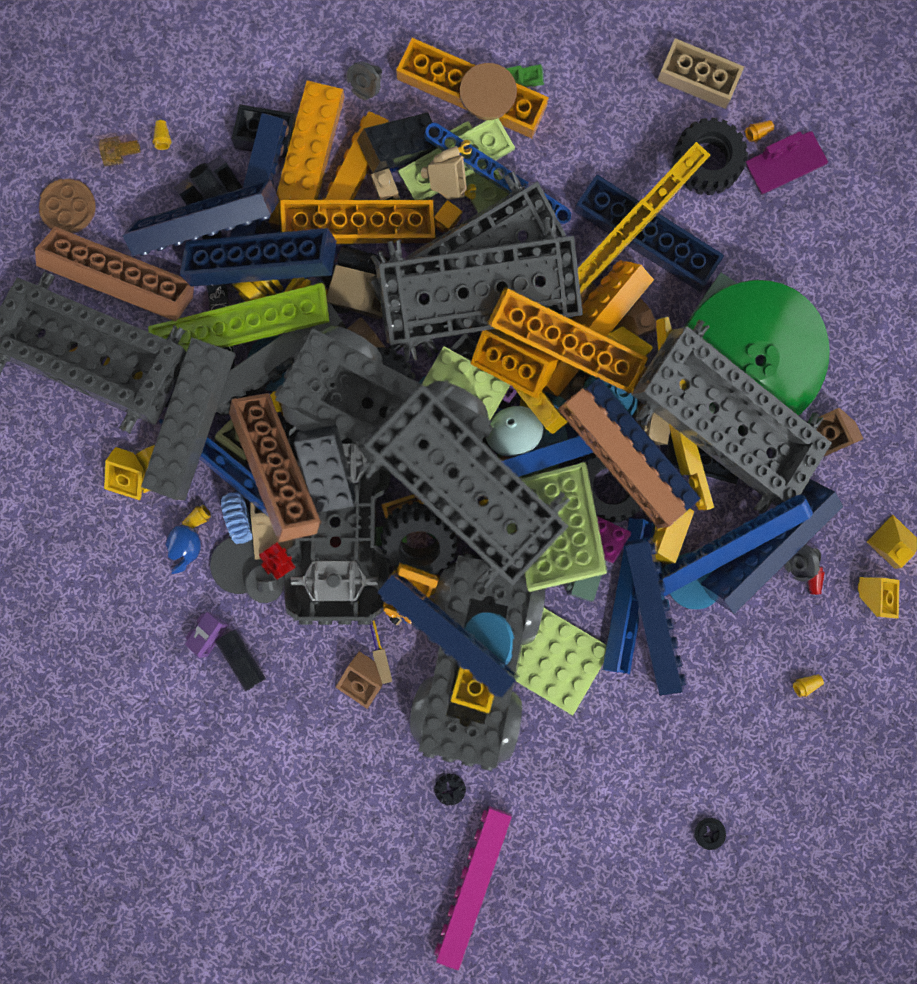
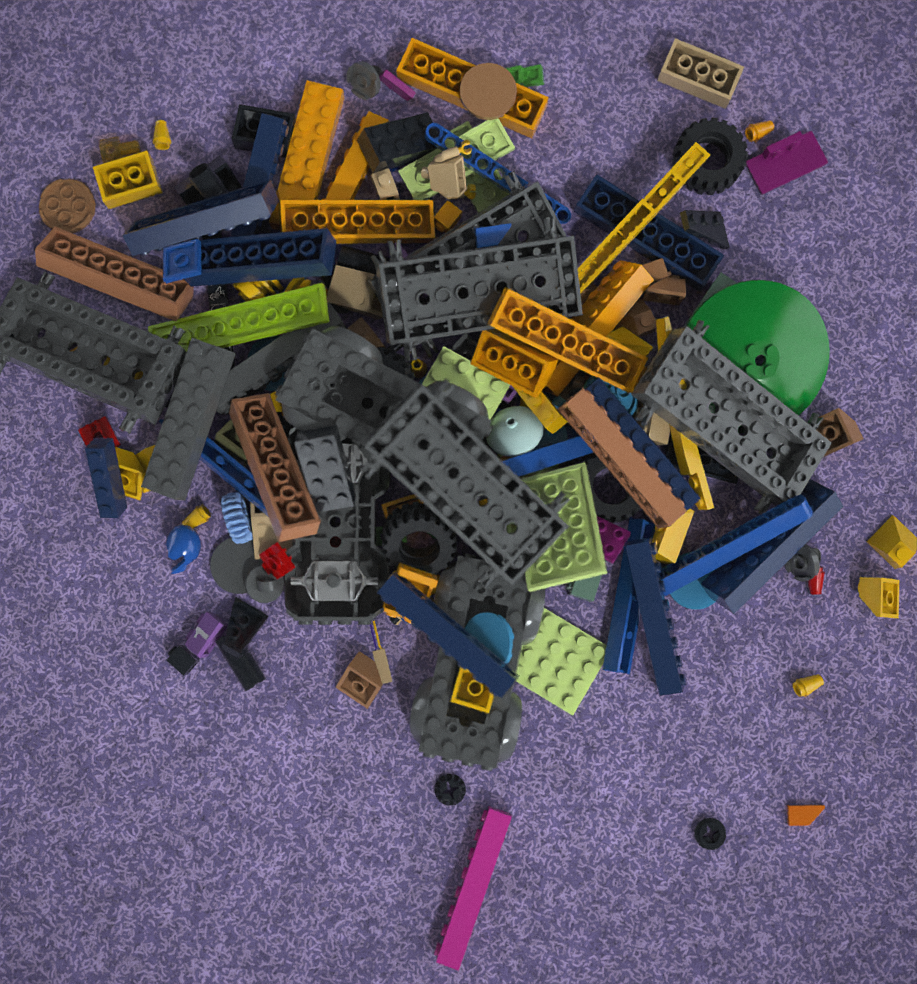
(103, 426): none -> red piece
(106, 477): none -> dark blue brick
(127, 179): none -> yellow brick
(182, 261): none -> blue tile
(182, 659): none -> black brick
(242, 627): none -> black wing
(396, 85): none -> magenta tile
(421, 371): none -> cone
(490, 235): none -> blue tile
(657, 269): none -> medium nougat panel
(668, 291): none -> medium nougat slope
(707, 225): none -> black wing
(803, 814): none -> orange tile

